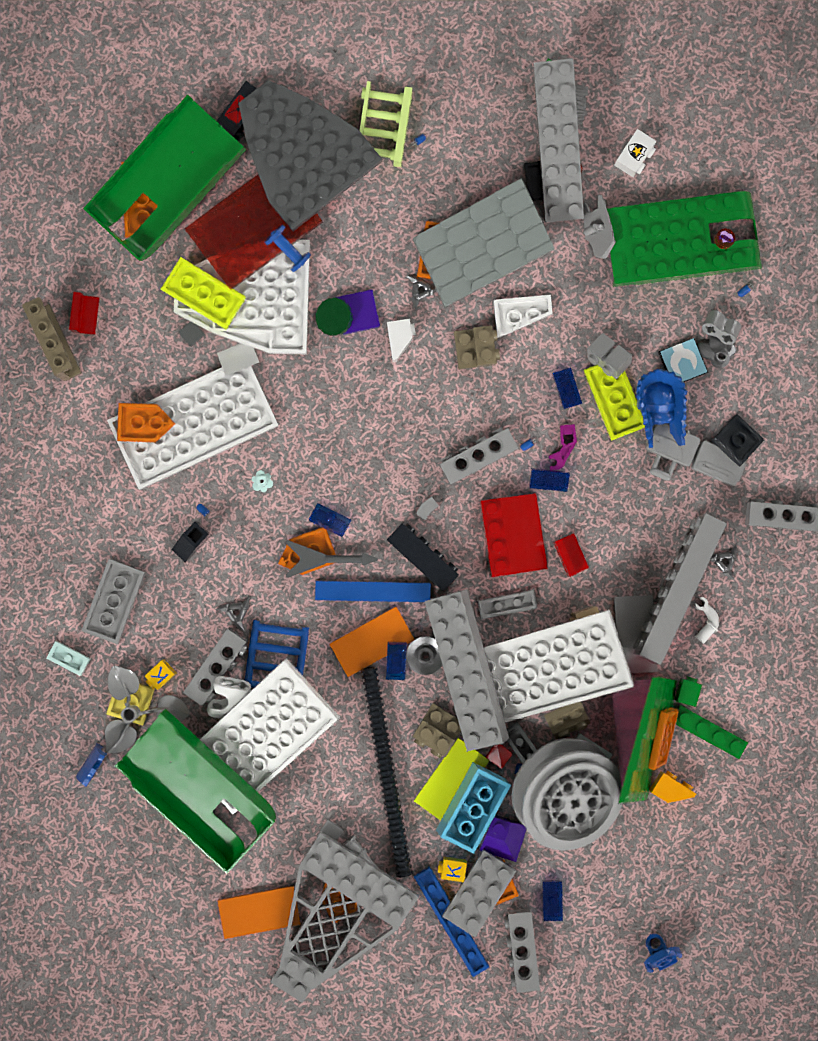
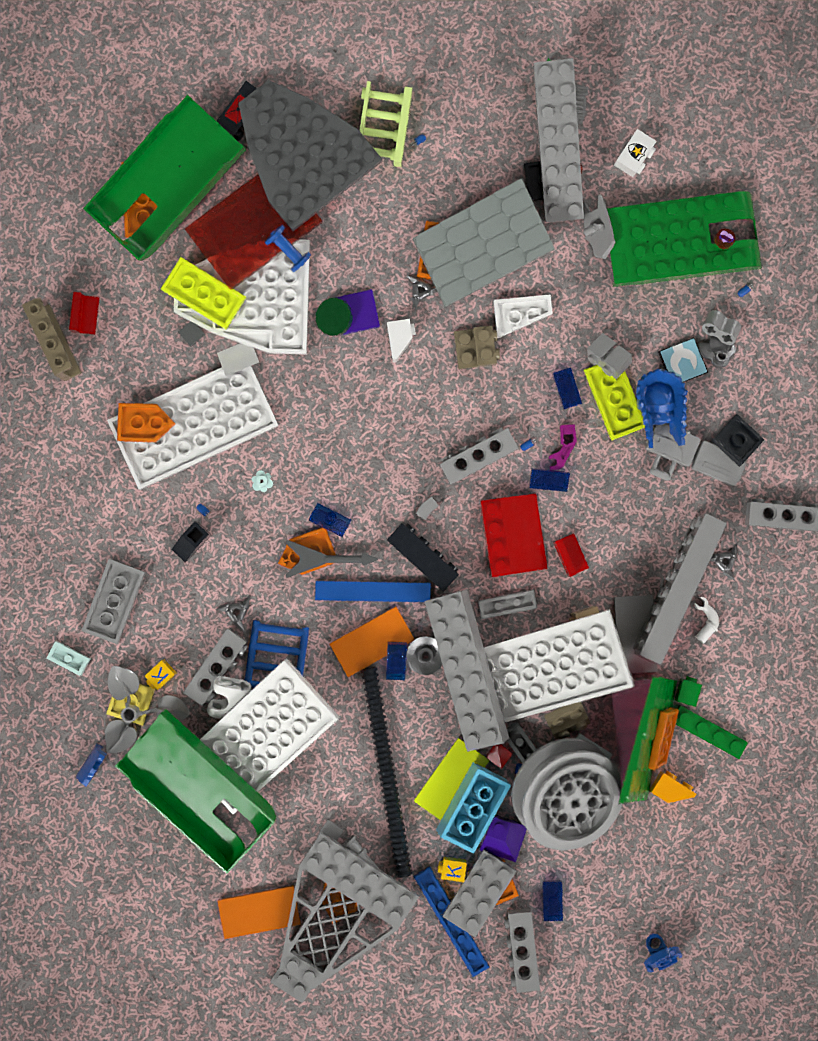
(437, 731): dark tan plate -> none

